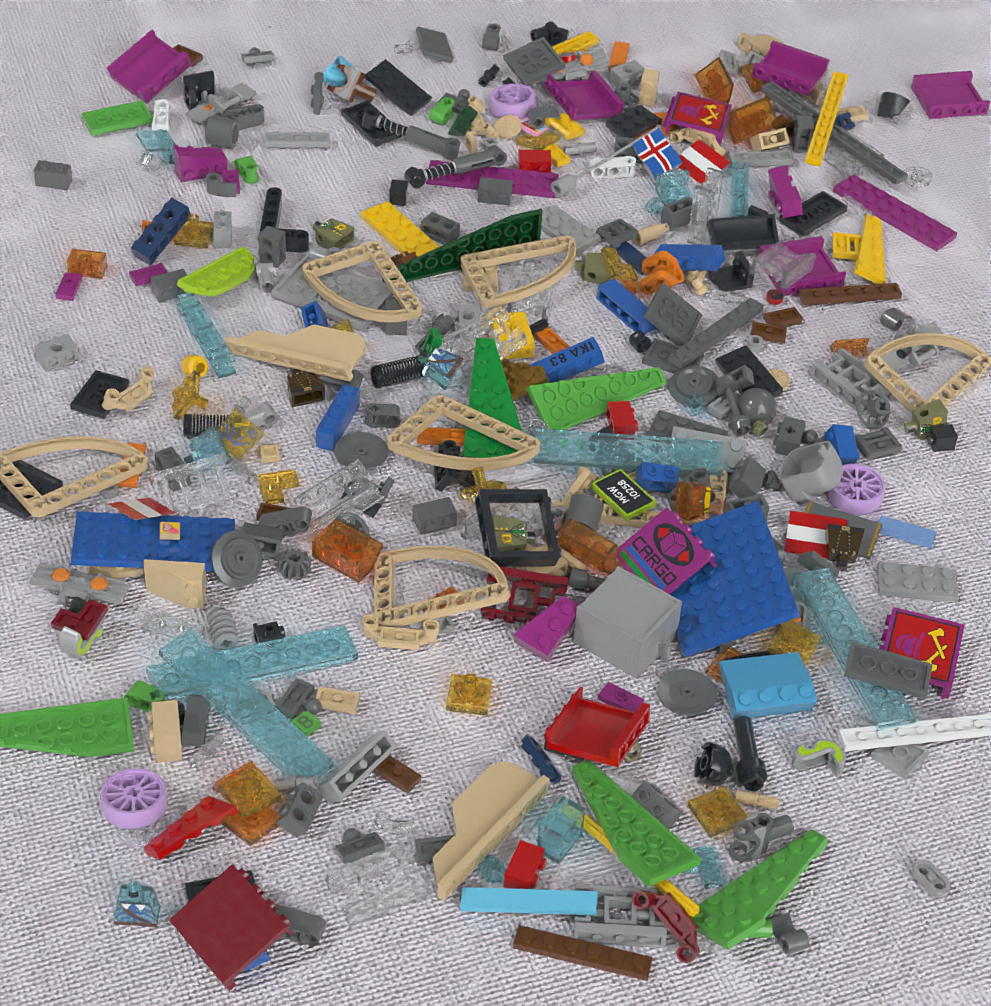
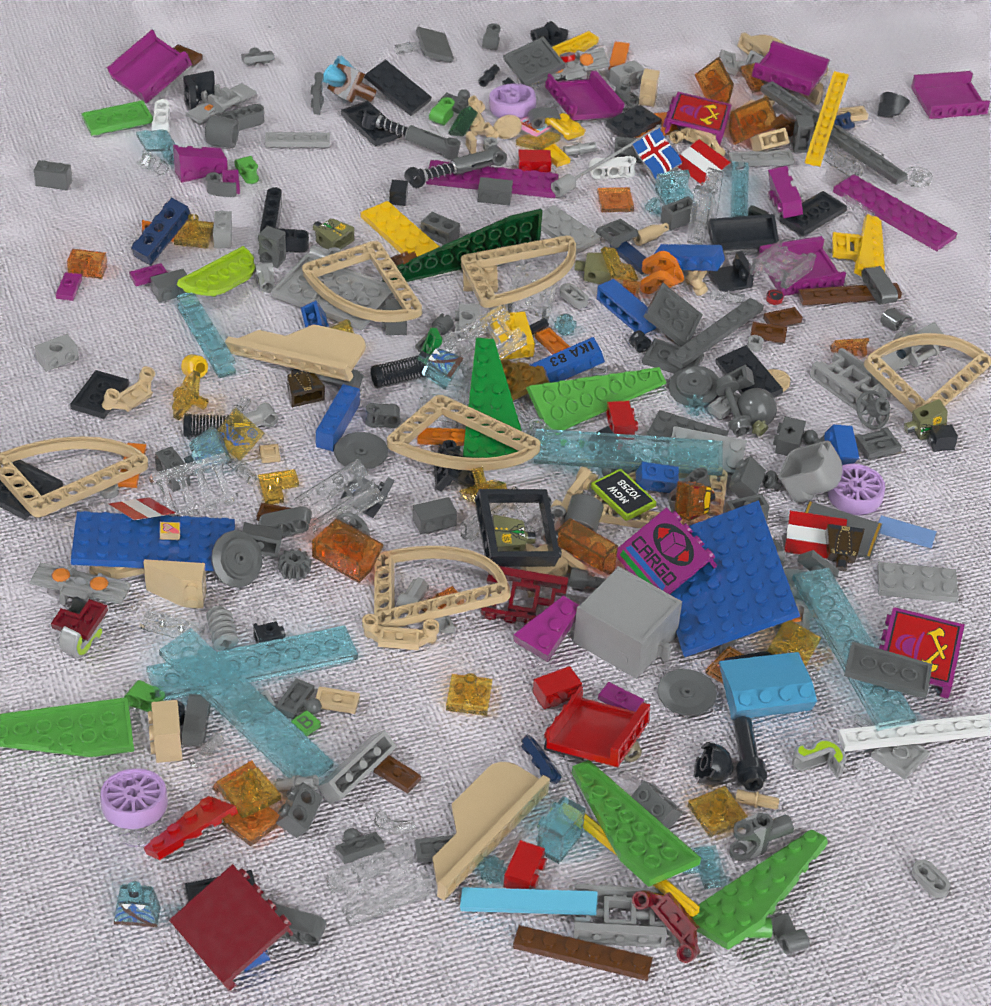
(414, 593): none -> light grey piece
(556, 687): none -> red brick
(565, 324): none -> clear light blue gear
(574, 295): none -> light grey plate
(615, 199): none -> clear orange tile
(879, 285): none -> dark grey beam

